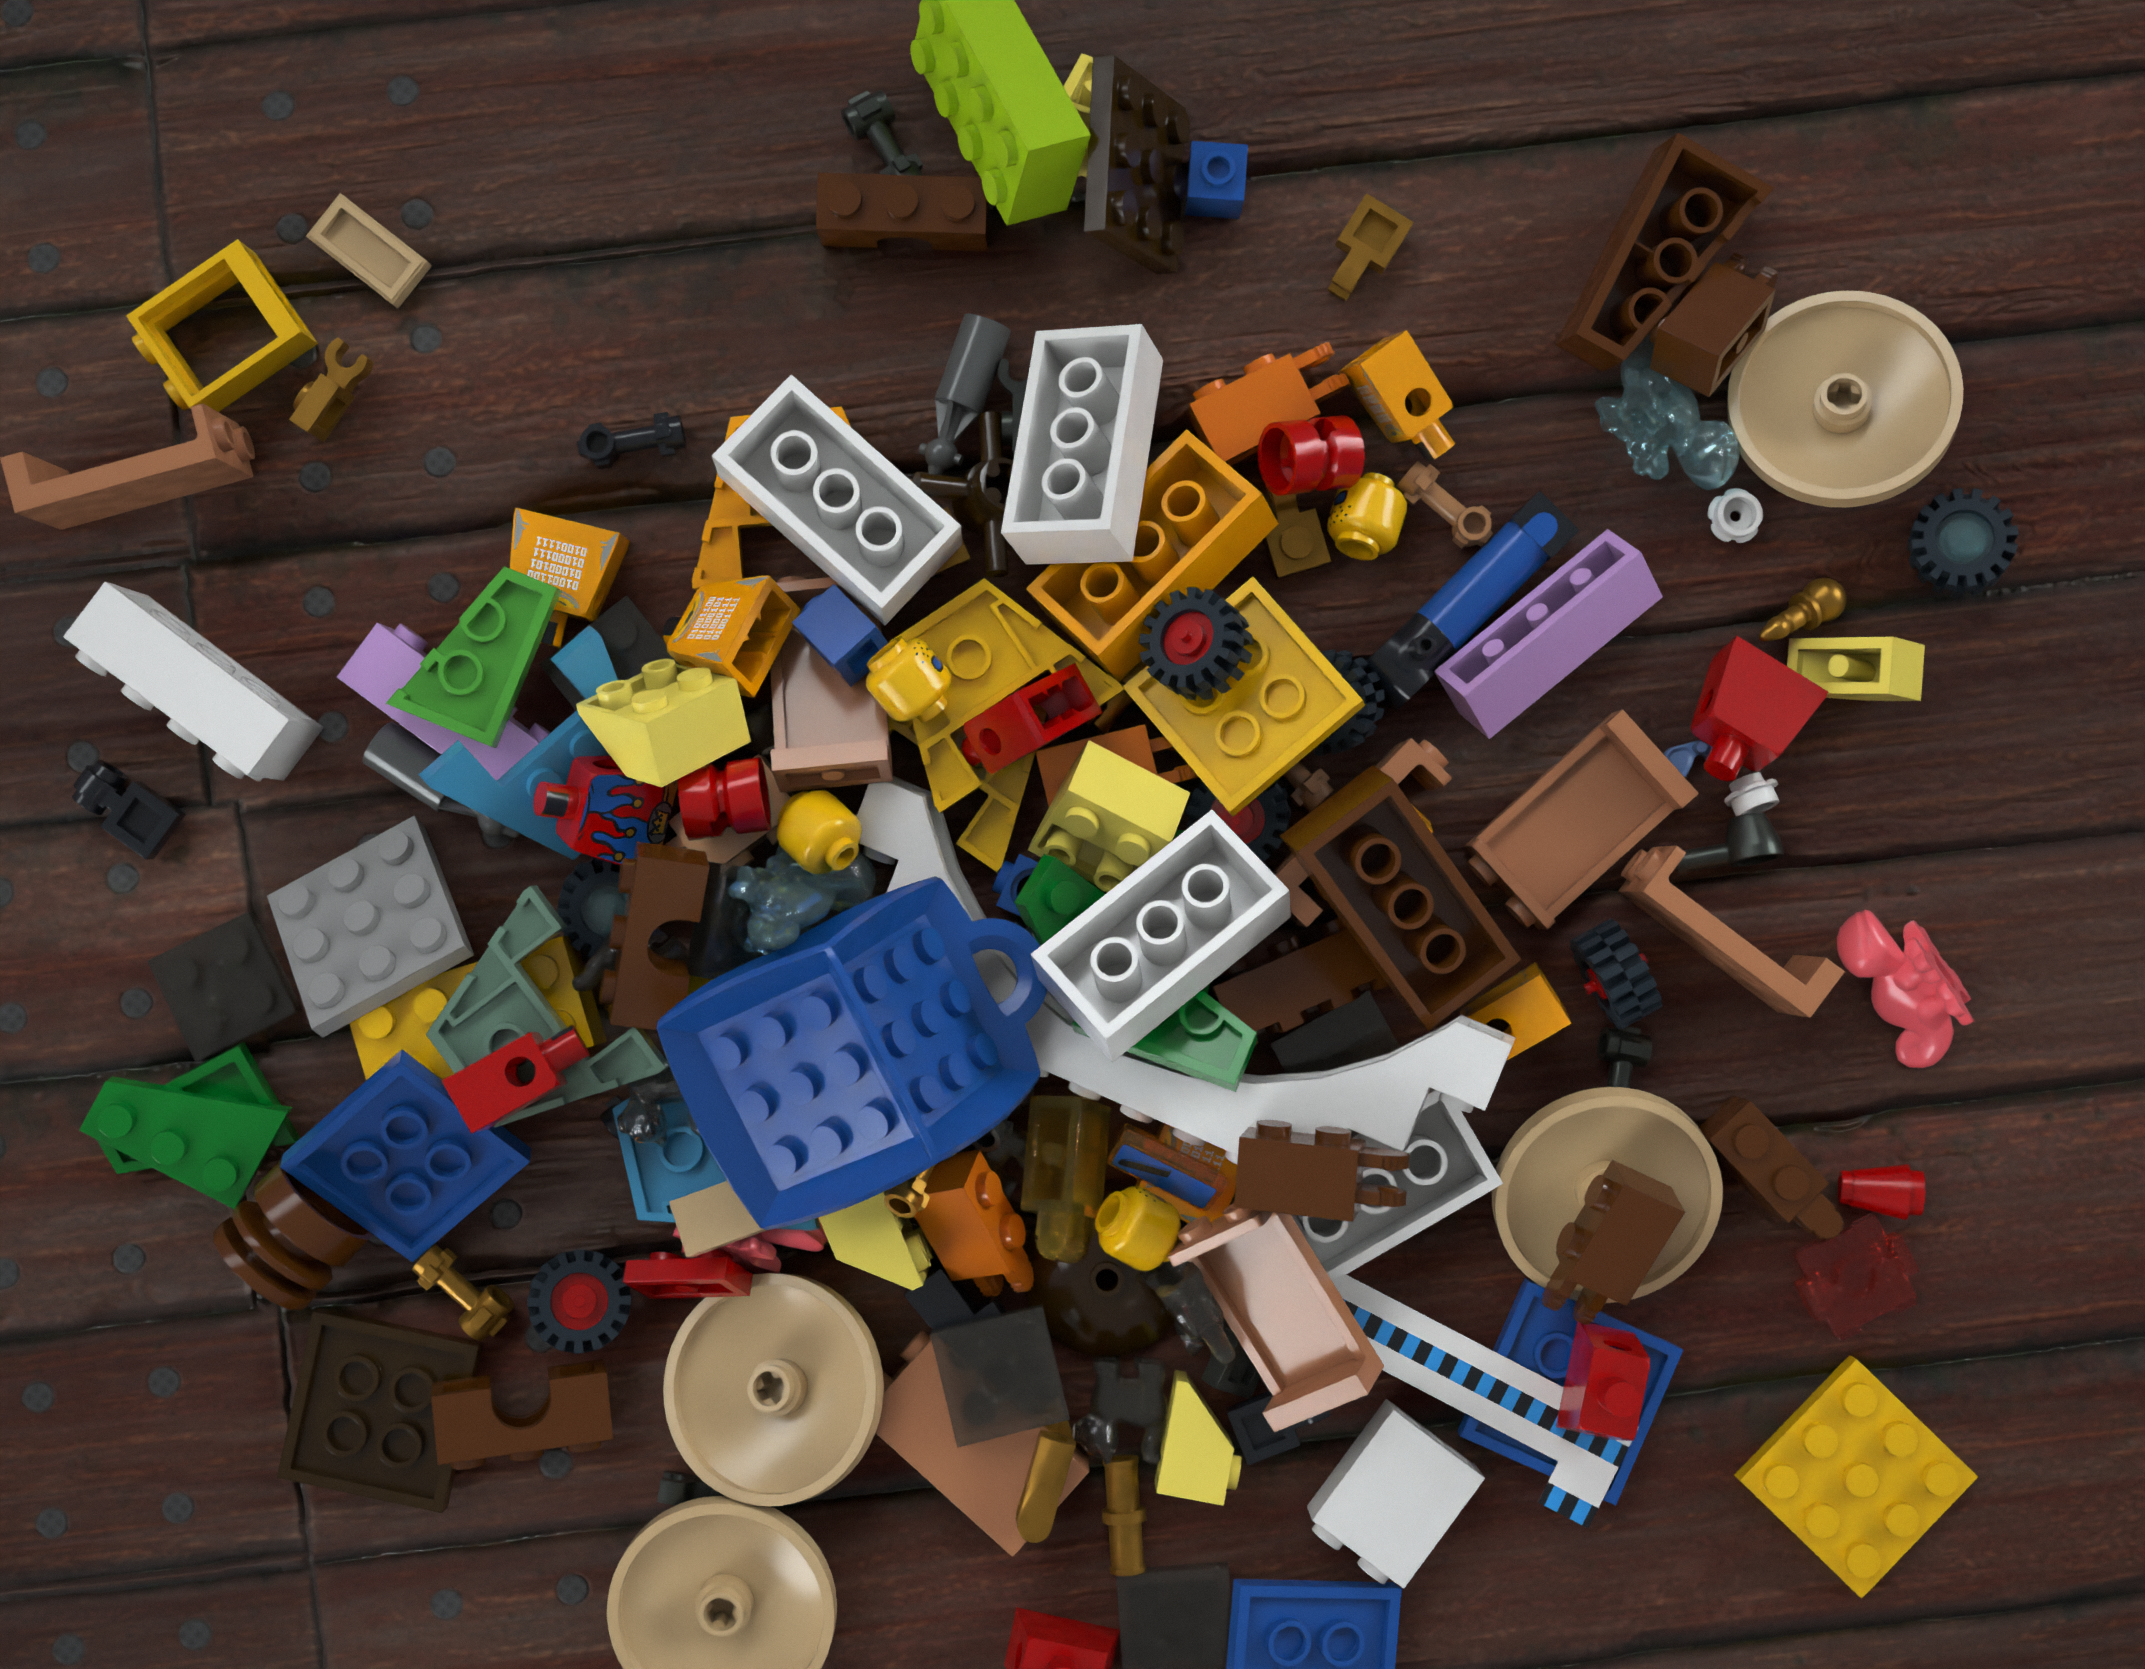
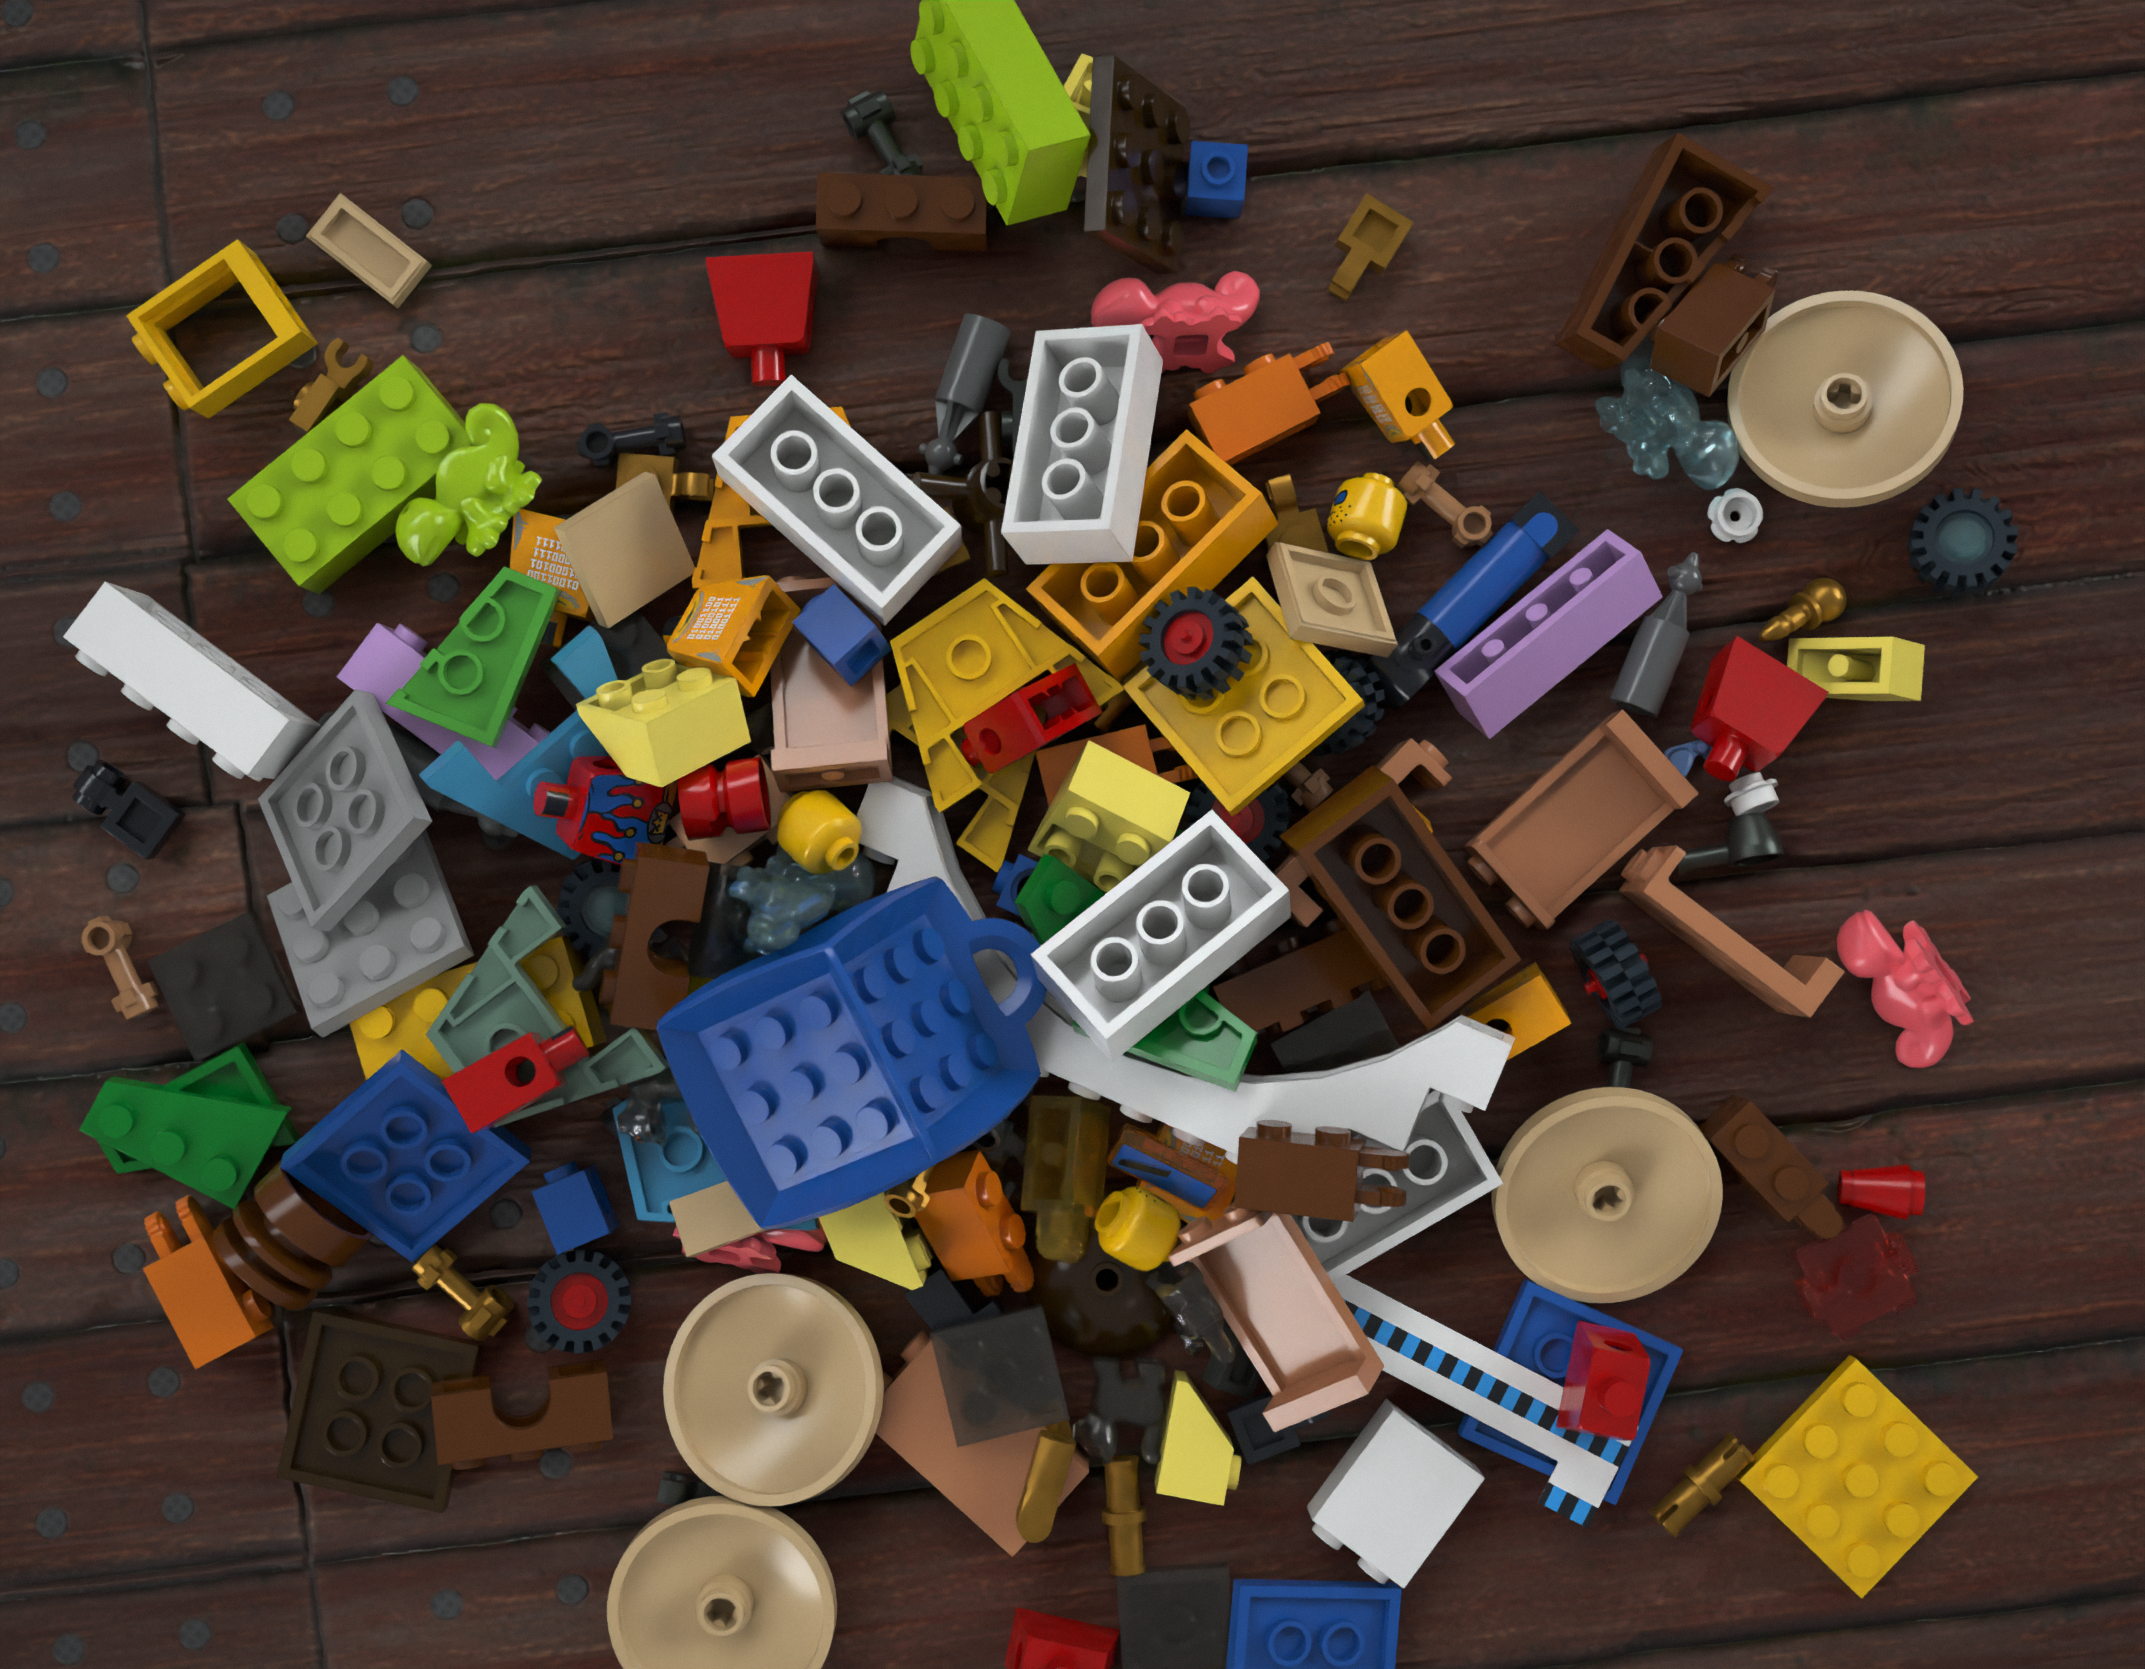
(67, 500): nougat panel -> none
(111, 940): none -> medium nougat bar
(199, 1290): none -> orange hinge
(344, 810): none -> light grey plate
(352, 476): none -> lime brick
(475, 491): none -> lime animal
(575, 1206): none -> blue brick
(625, 549): none -> tan tile
(674, 486): none -> pearl gold plate
(678, 1277): red plate -> none
(765, 308): none -> red torso
(908, 680): yellow head -> none
(1183, 318): none -> coral animal
(1311, 455): red wheel -> none
(1331, 600): none -> tan tile
(1612, 1240): reddish brown hinge -> none
(1658, 645): none -> dark grey wheel
(1701, 1484): none -> pearl gold pin

